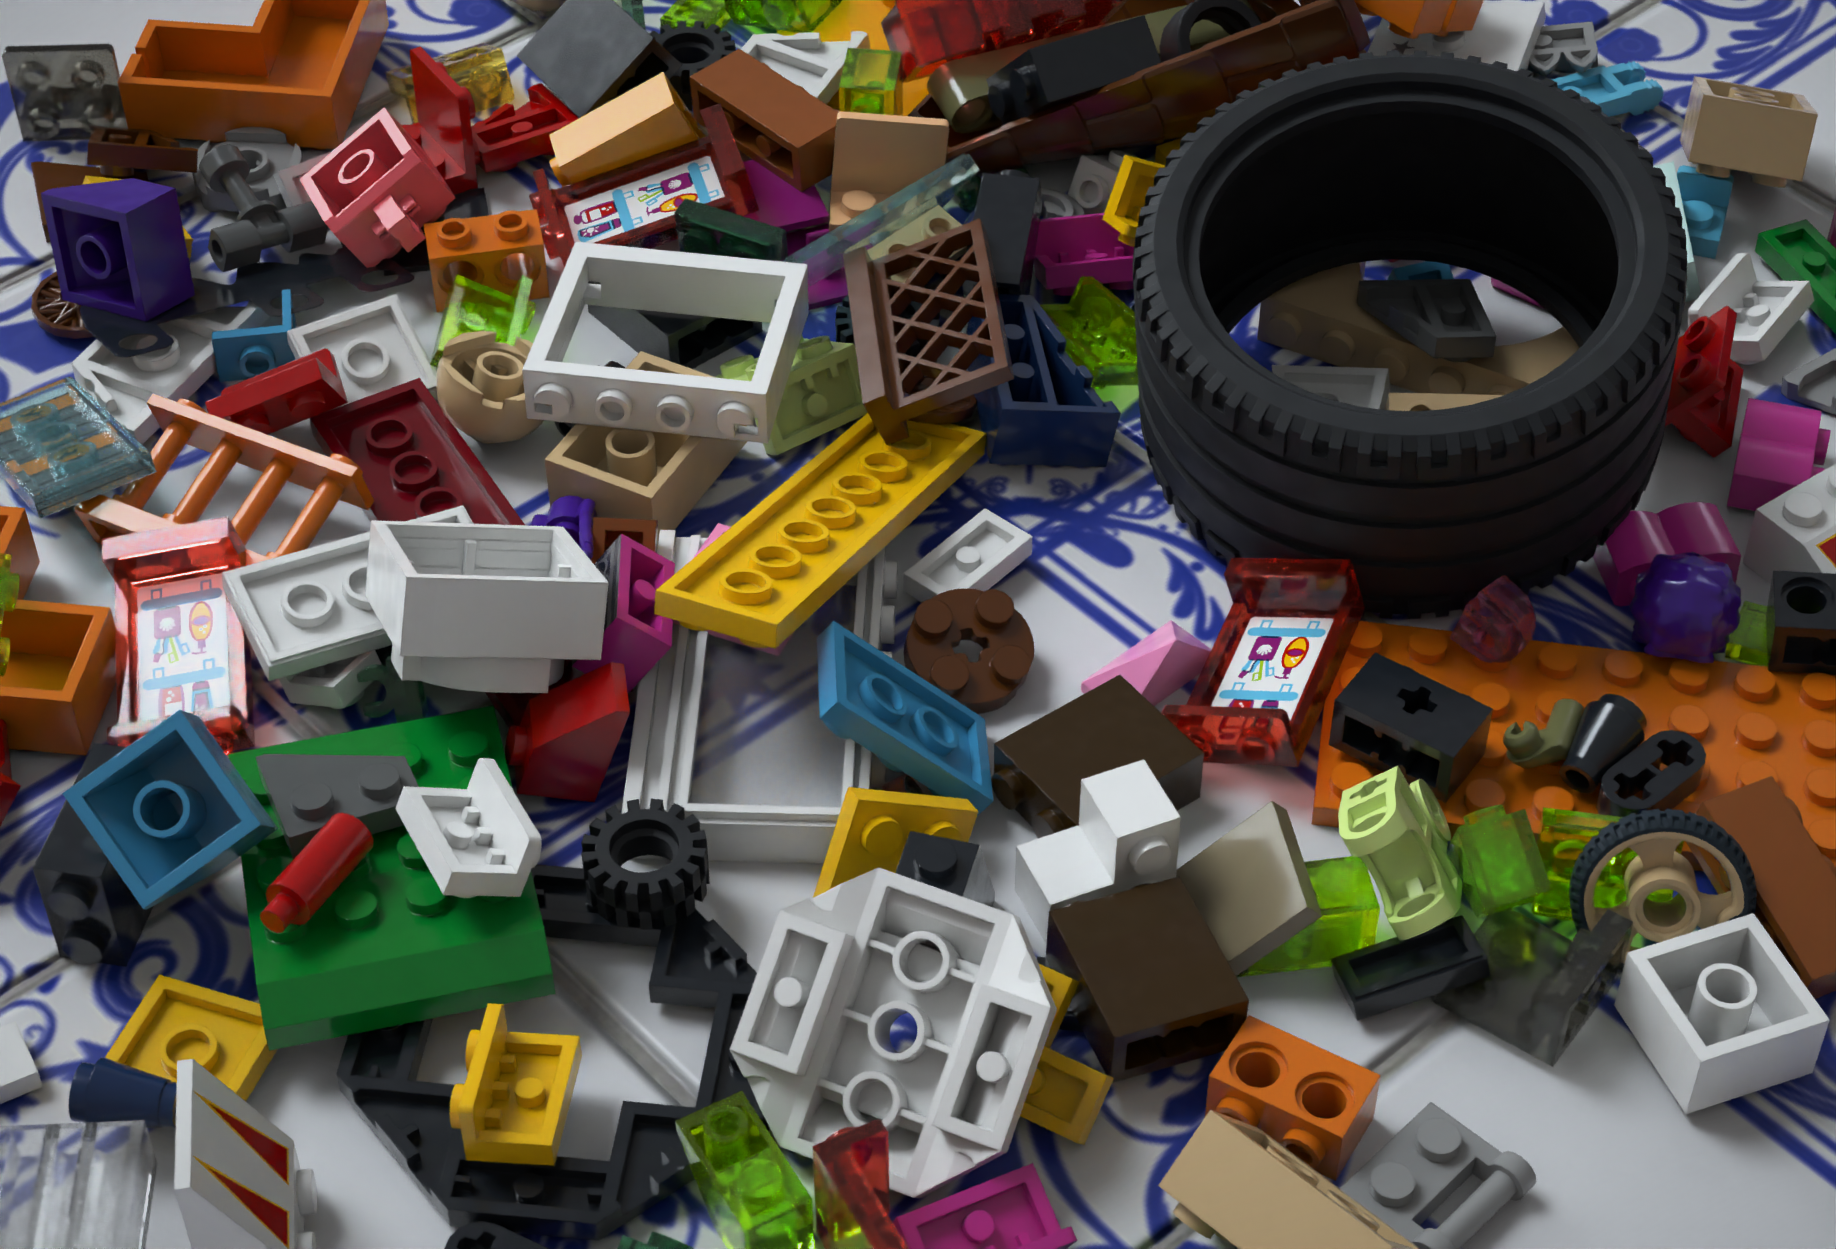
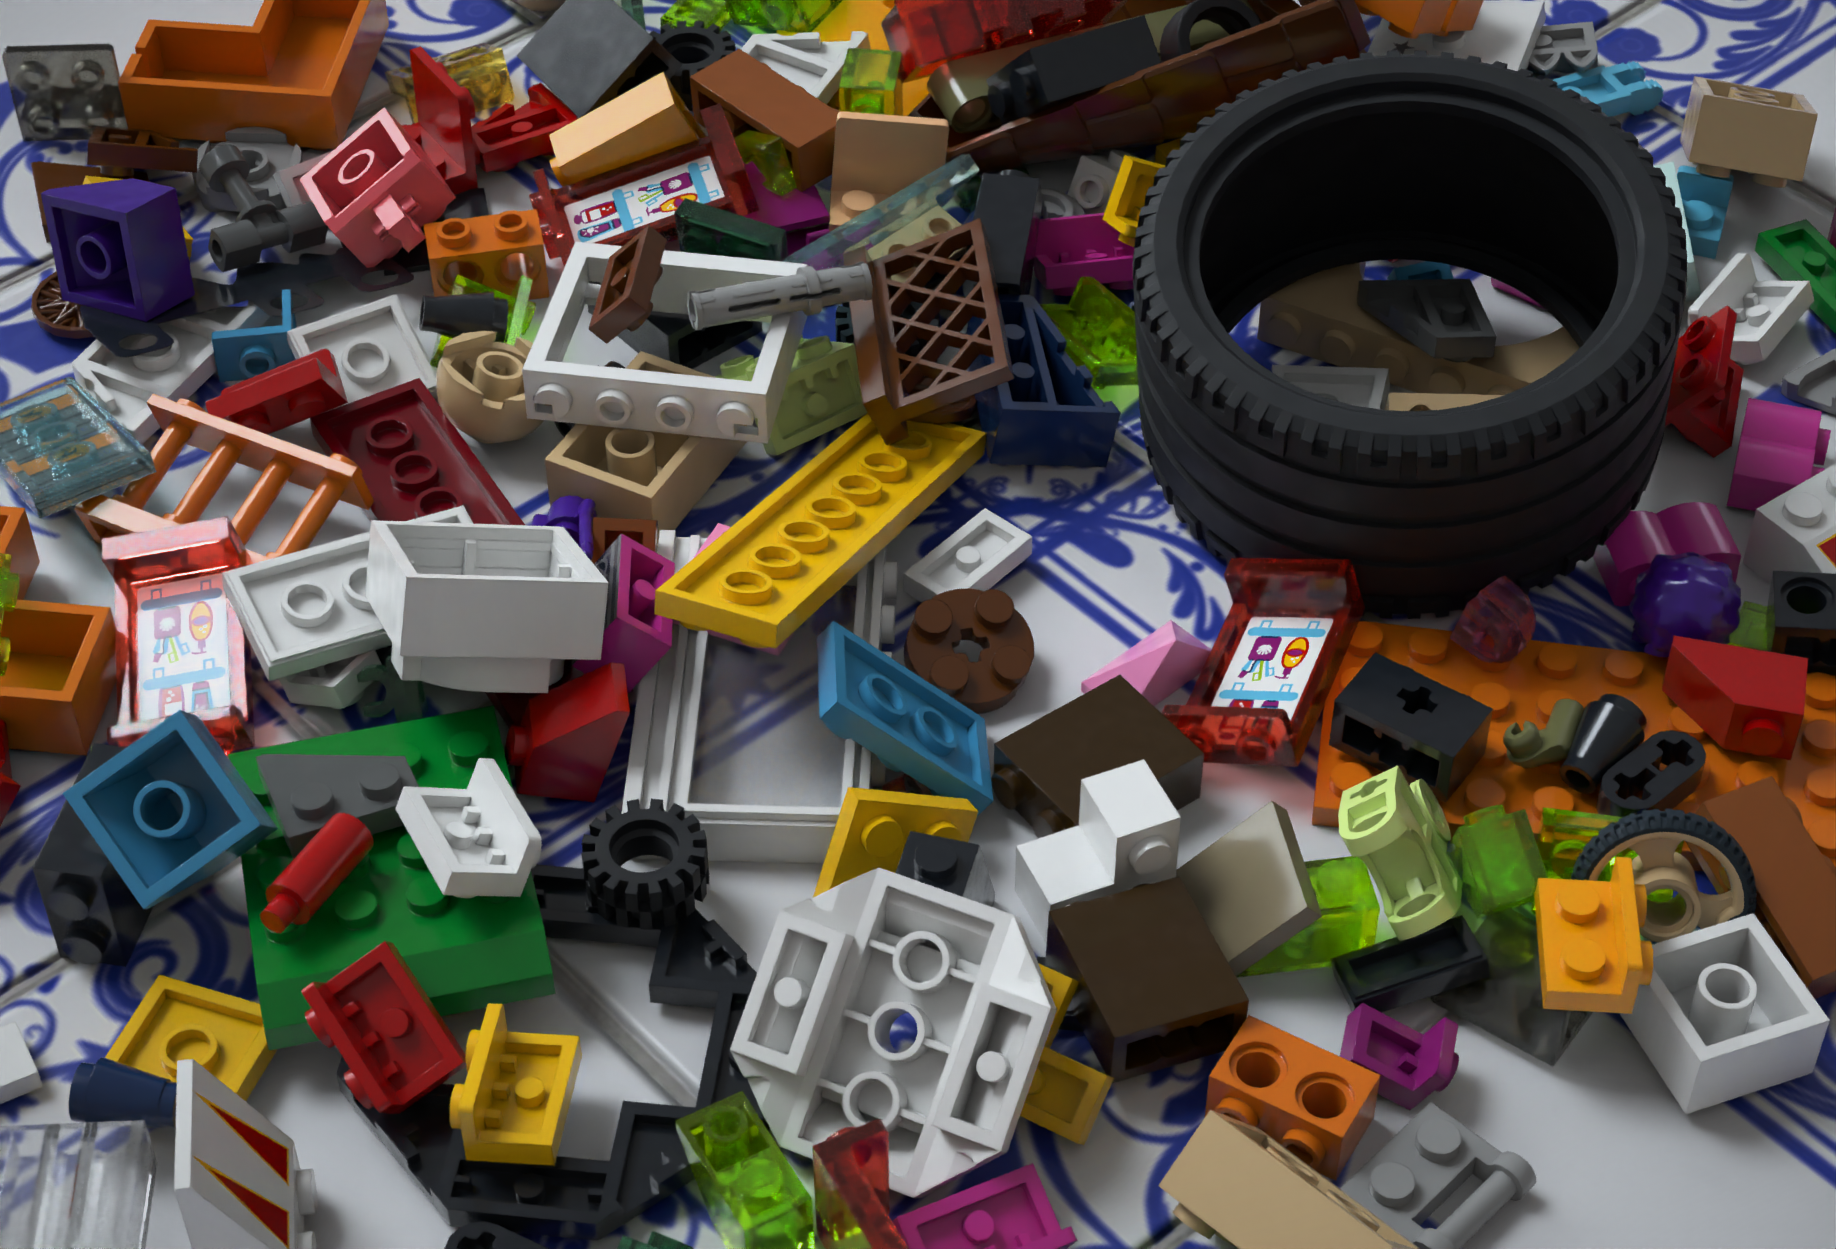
(384, 1031): none -> red bracket
(464, 314): none -> black cone
(628, 286): none -> reddish brown plate
(770, 159): none -> clear neon green tile
(804, 291): none -> light grey pin
(1408, 1061): none -> magenta bracket
(1592, 941): none -> light orange bracket
(1739, 694): none -> red slope

